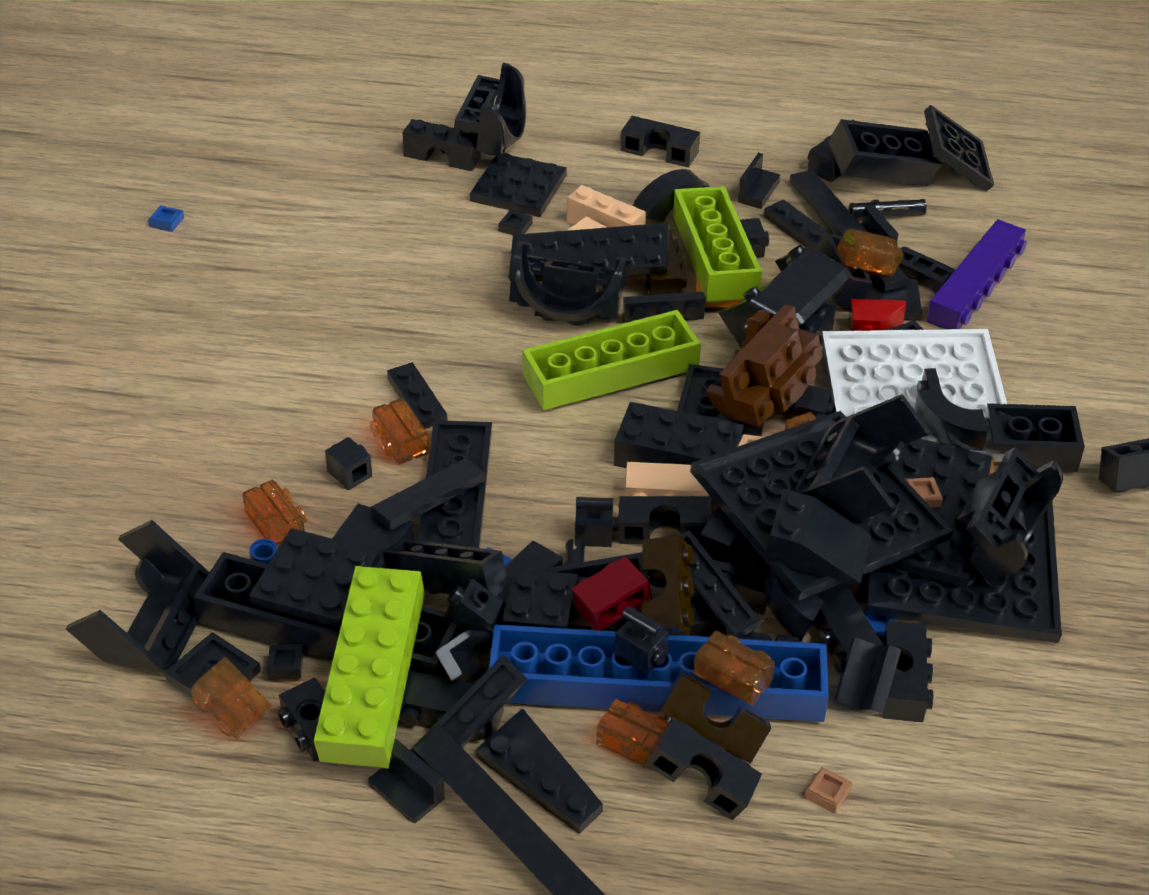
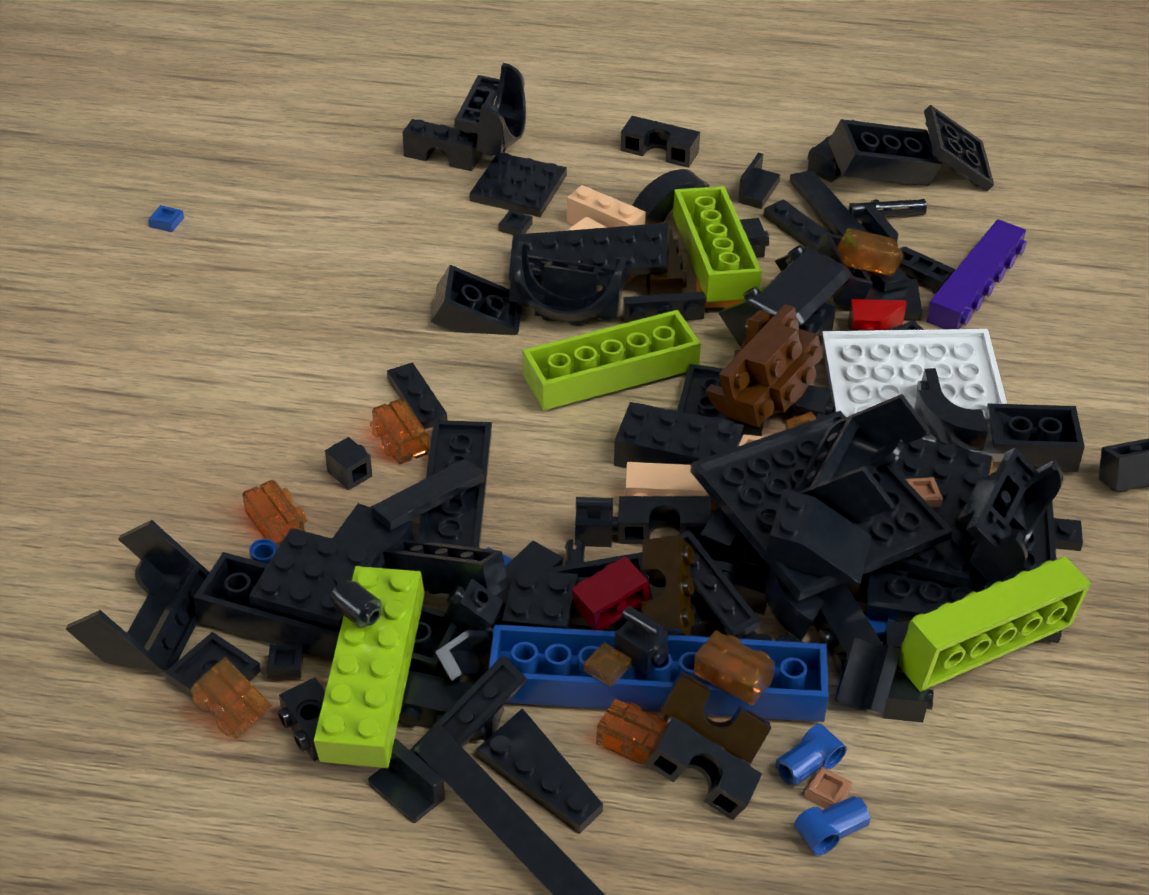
(356, 603): none -> black brick
(474, 305): none -> black slope
(607, 664): none -> clear orange tile
(816, 750): none -> blue piece
(826, 827): none -> blue piece
(992, 622): none -> lime brick
(1068, 534): none -> black plate

